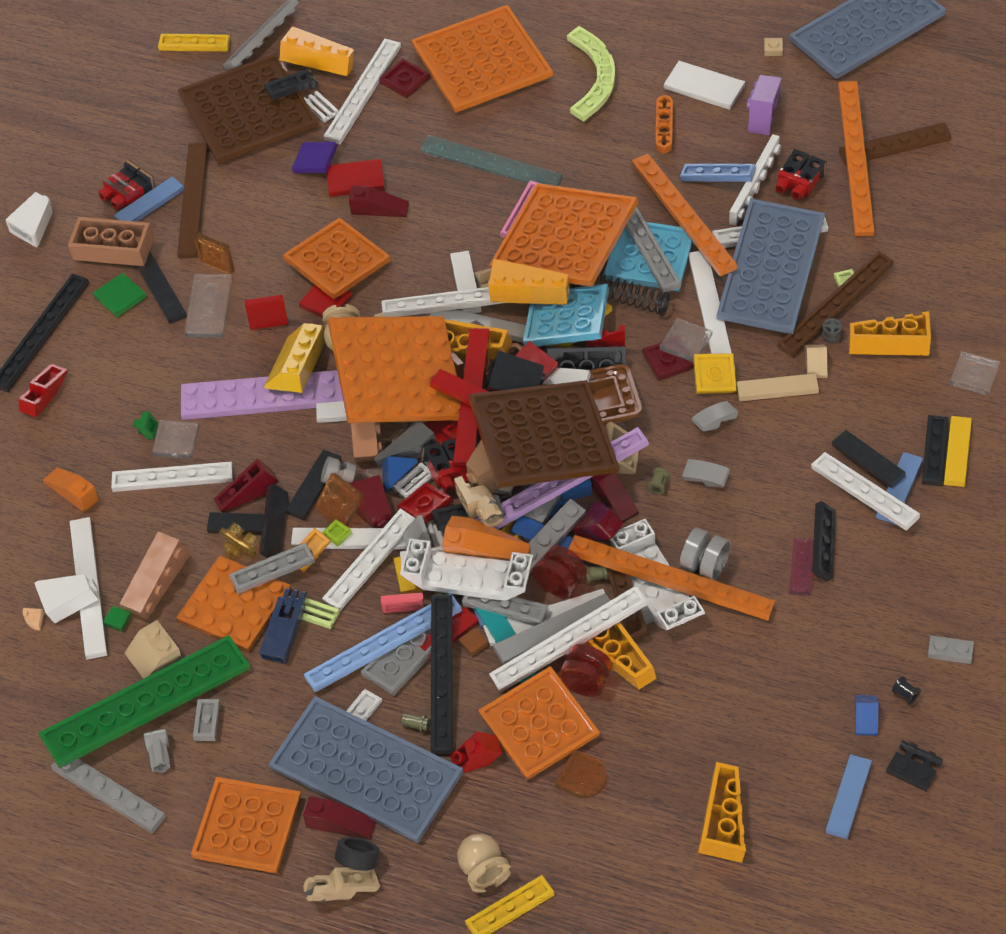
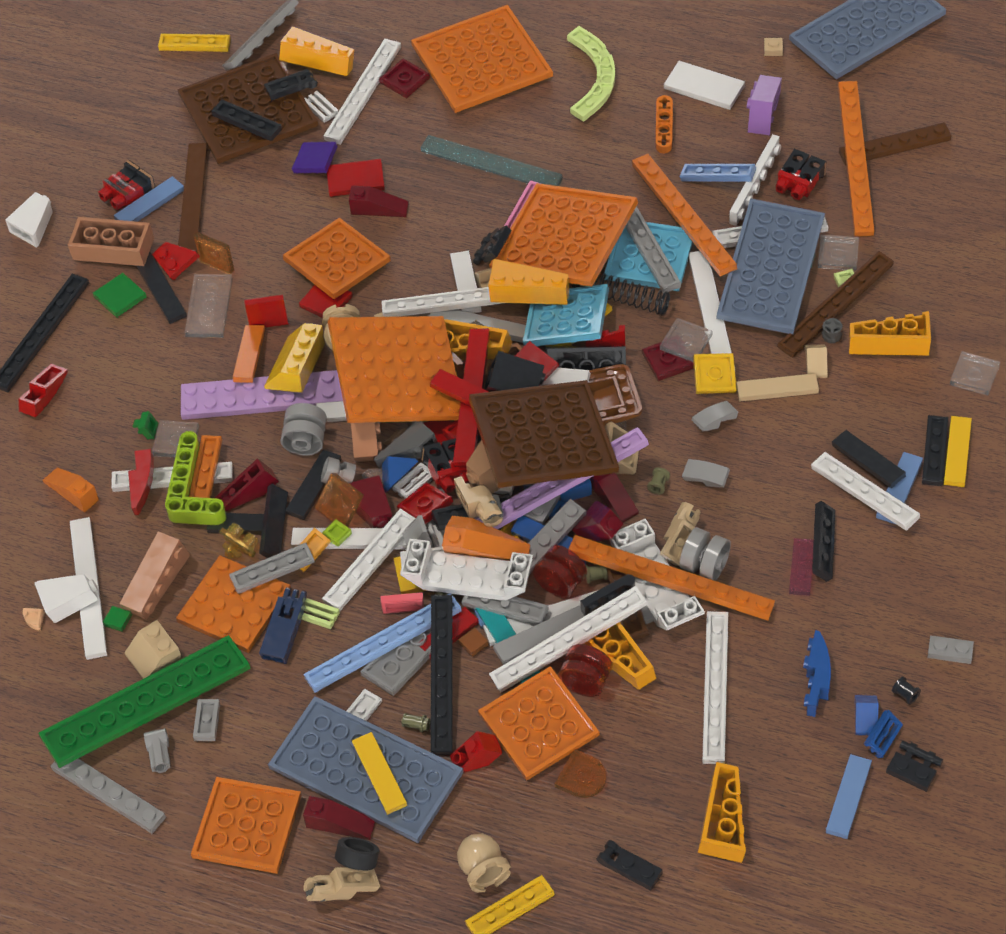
(141, 479): none -> red slope
(174, 258): none -> red wing
(178, 503): none -> lime beam
(205, 466): none -> orange tile
(246, 120): none -> black plate
(248, 353): none -> orange tile
(303, 429): none -> light grey wheel
(379, 773): none -> yellow tile
(491, 245): none -> black plate
(606, 594): none -> black plate
(629, 865): none -> black plate
(678, 532): none -> tan plate
(715, 688): none -> white tile
(818, 672): none -> blue slope
(838, 252): none -> clear tile
(880, 731): none -> blue tile

